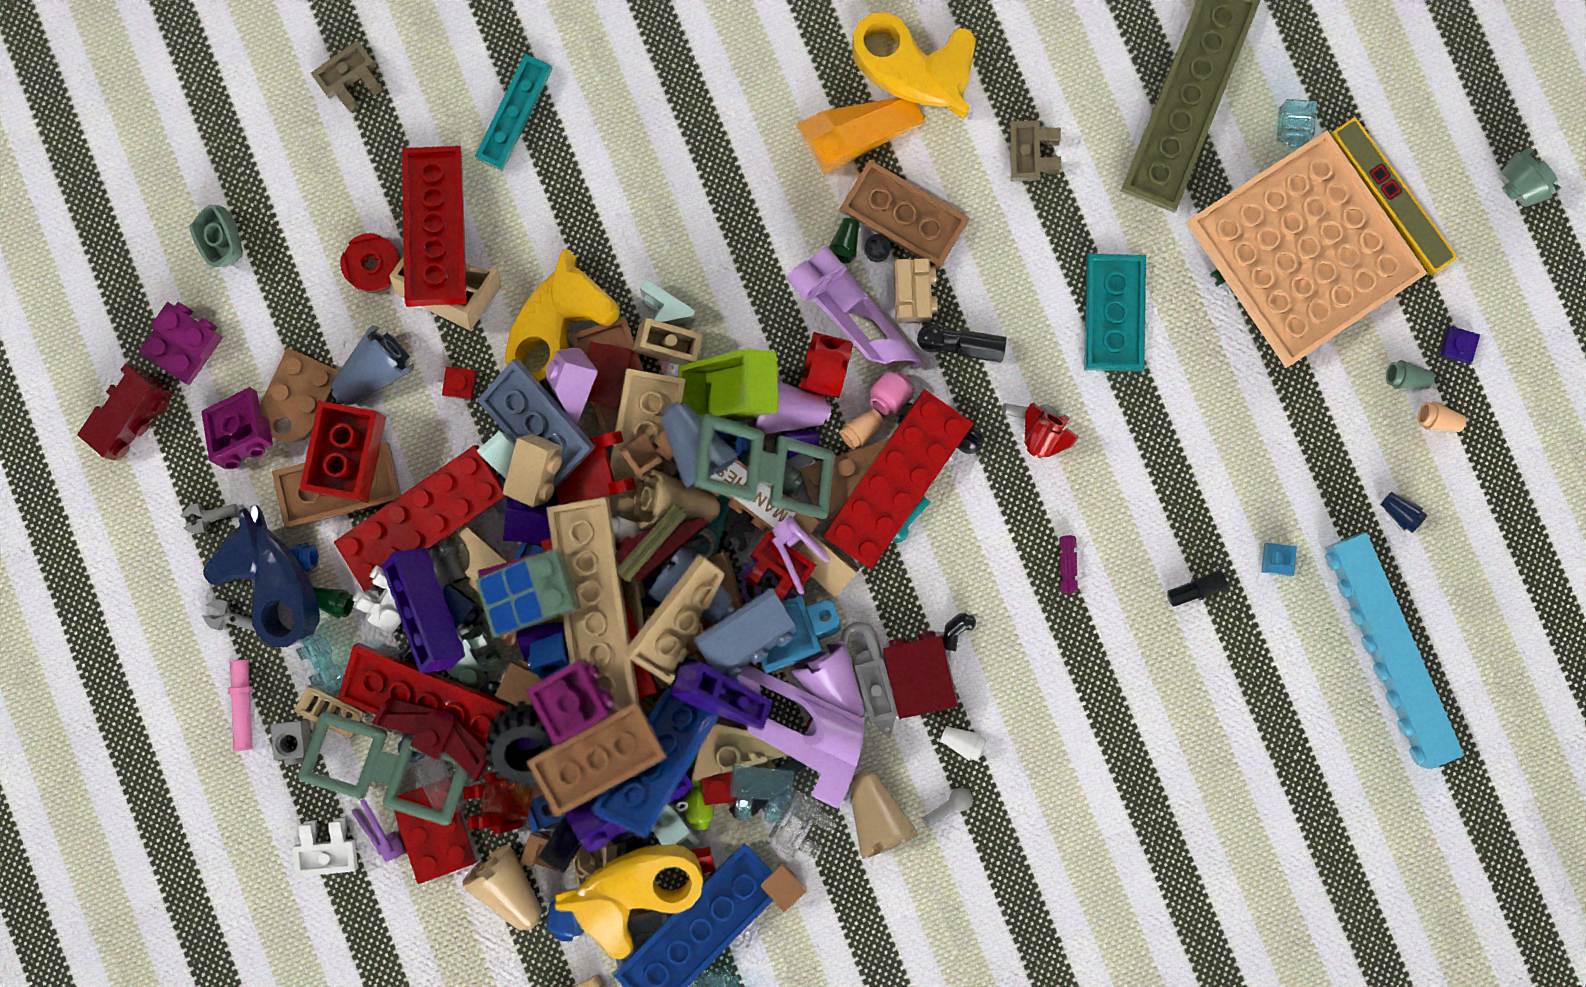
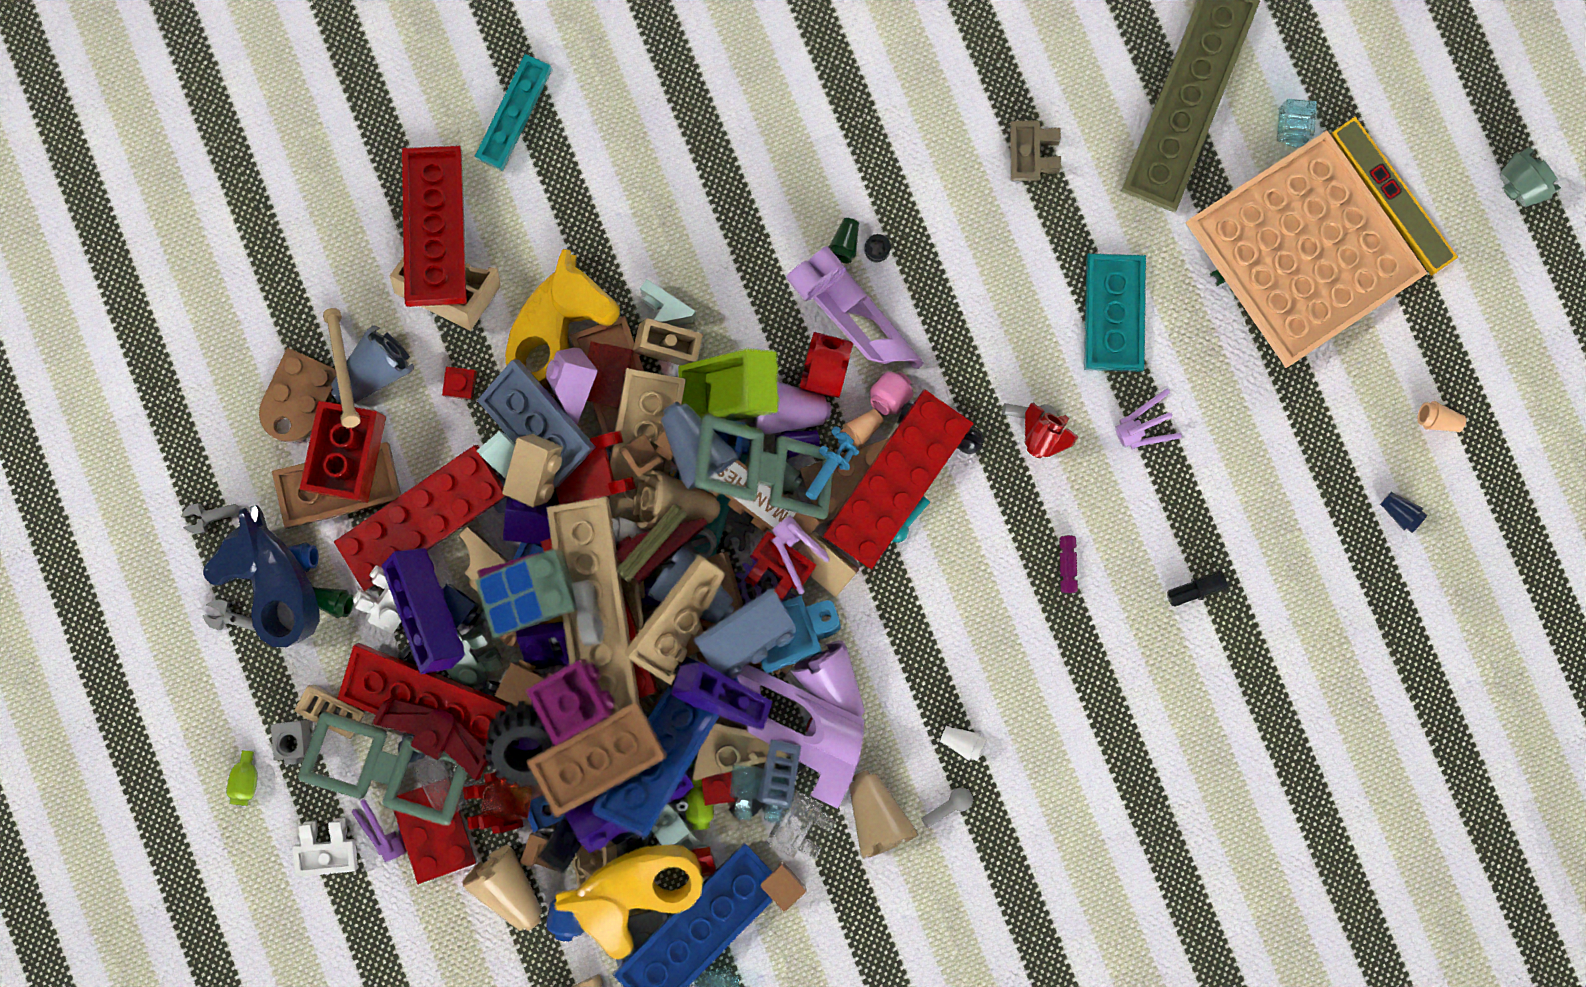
(125, 413): dark red wedge -> none
(180, 342): magenta plate -> none
(216, 236): sand green piece -> none
(236, 429): magenta plate -> none
(240, 698): bright pink pin -> none
(242, 780): none -> lime plant
(319, 651): clear light blue plate -> none
(343, 71): dark tan plate -> none
(349, 417): none -> tan bar
(357, 254): red plate -> none
(449, 557): dark grey pin -> none
(548, 656): blue brick -> none
(589, 621): none -> light grey piece
(790, 775): none -> sand blue slope
(832, 461): none -> dark azure piece
(852, 131): light orange wedge -> none
(873, 679): light grey plate -> none
(904, 214): medium nougat plate -> none
(908, 72): yellow animal -> none
(913, 290): tan brick -> none
(920, 675): dark red brick -> none
(955, 627): black arm -> none
(964, 343): black piece -> none
(1131, 431): none -> lavender plant
(1279, 559): dark azure tile -> none
(1393, 651): medium azure brick -> none
(1407, 376): sand green cone -> none
(1460, 345): dark purple plate -> none

